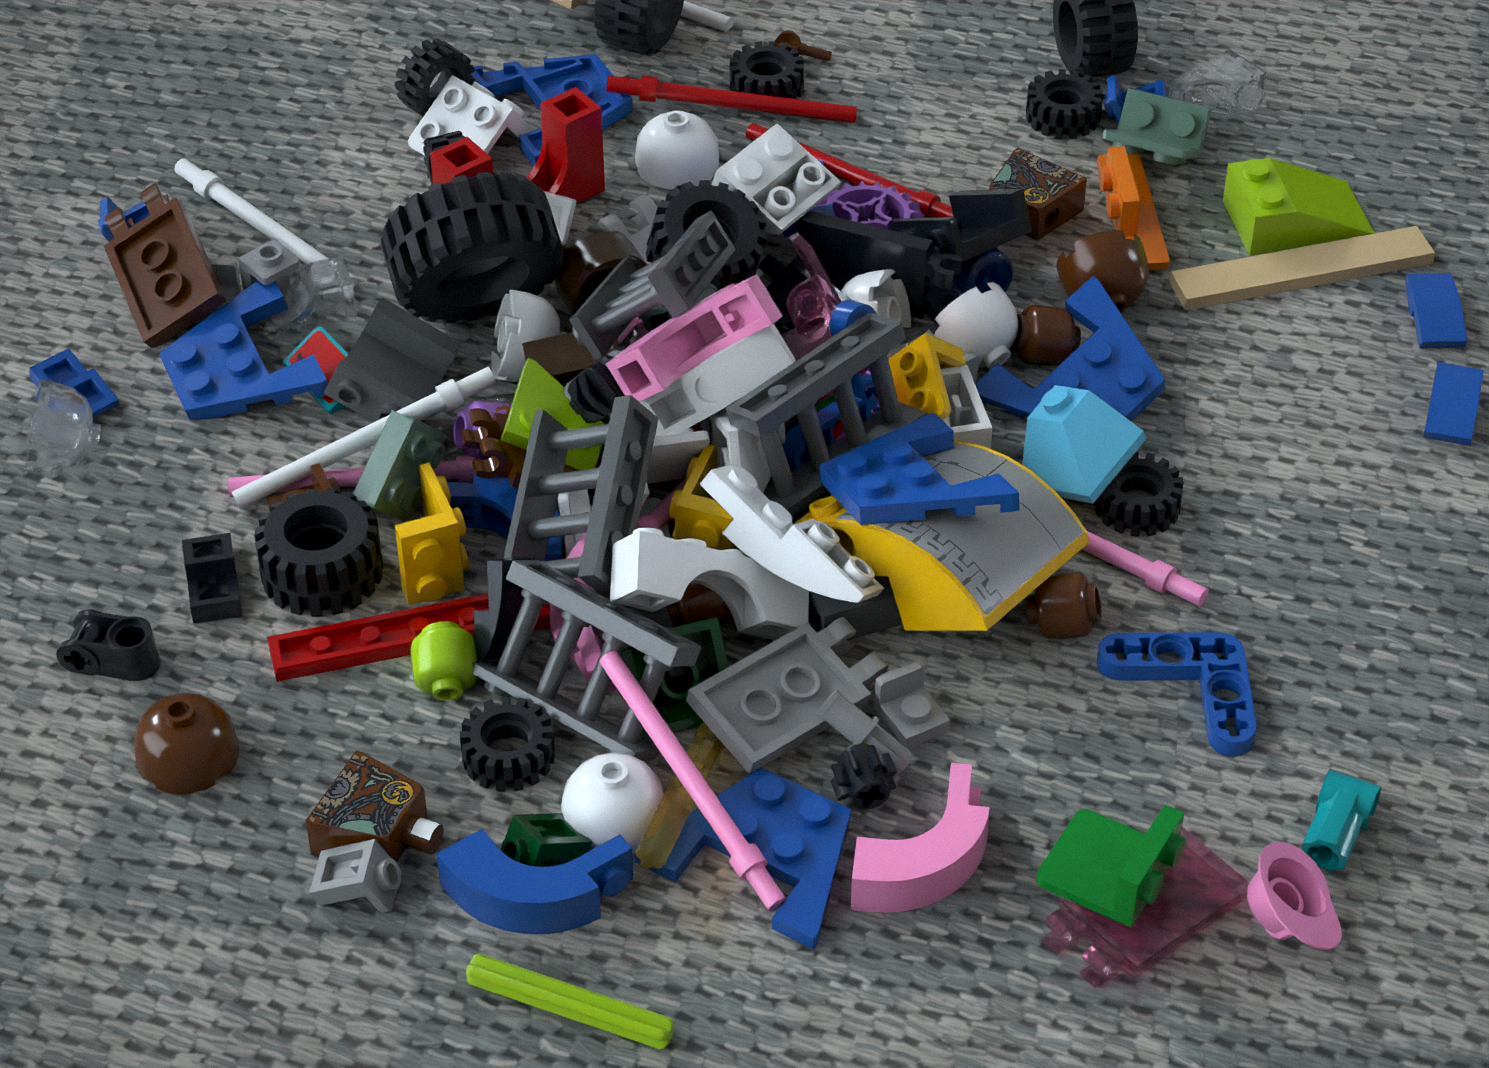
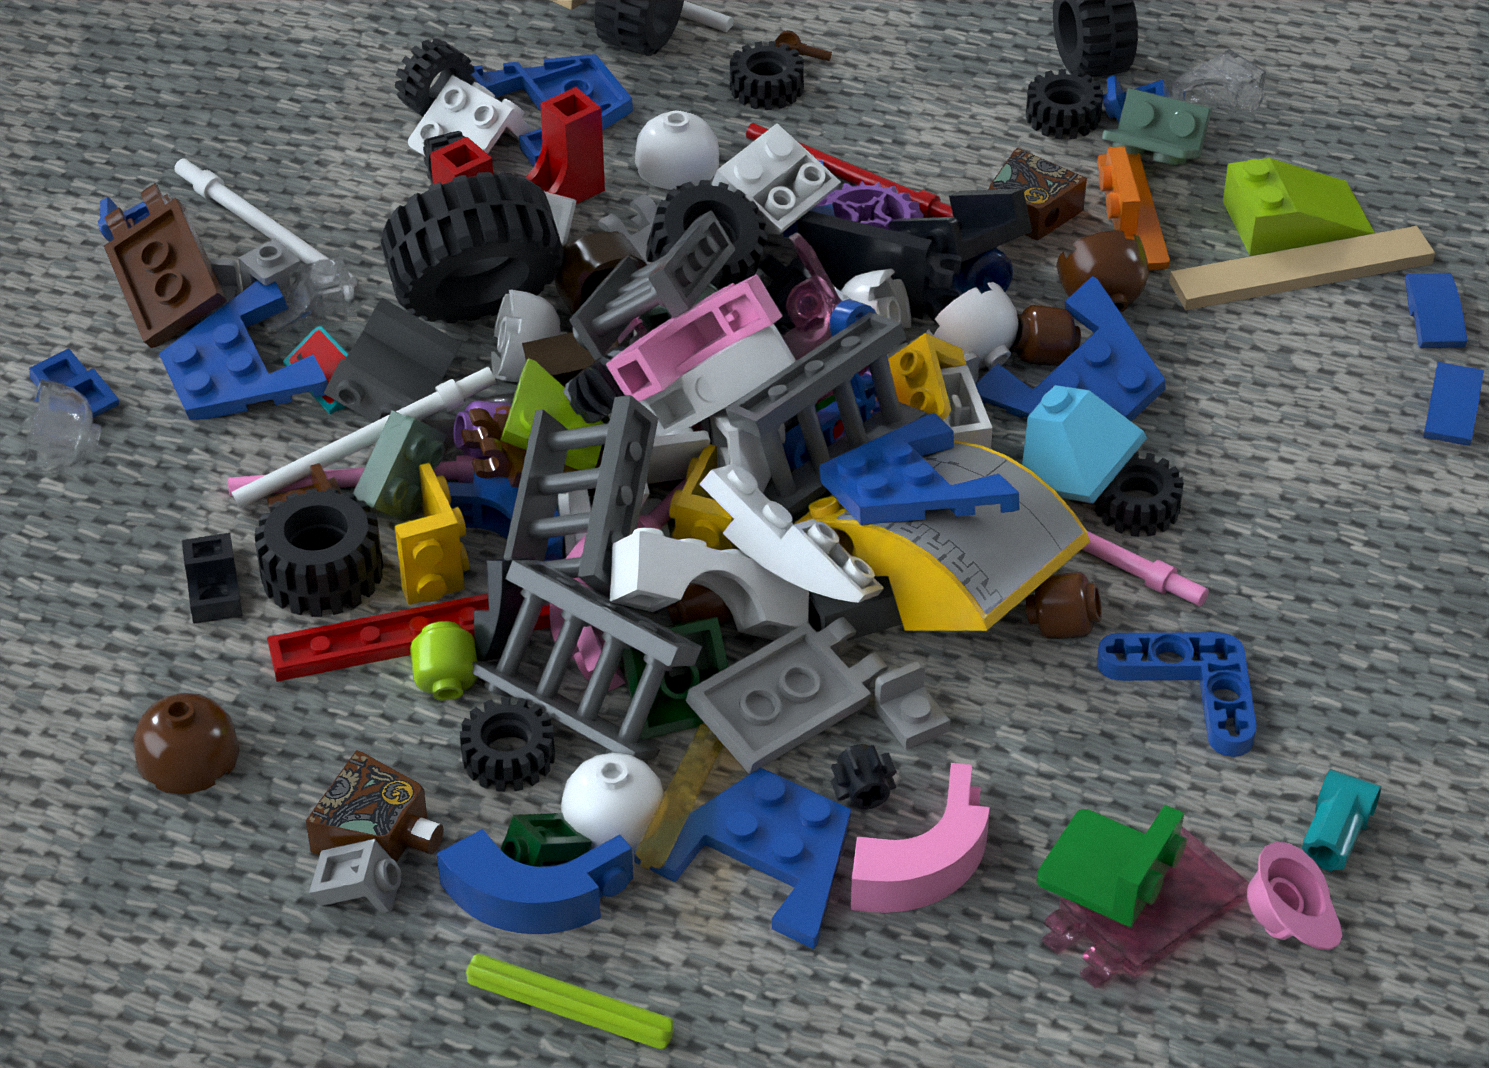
(112, 644): black piece -> none
(649, 89): red bar -> none
(746, 857): bright pink bar -> none
(862, 729): light grey axle -> none

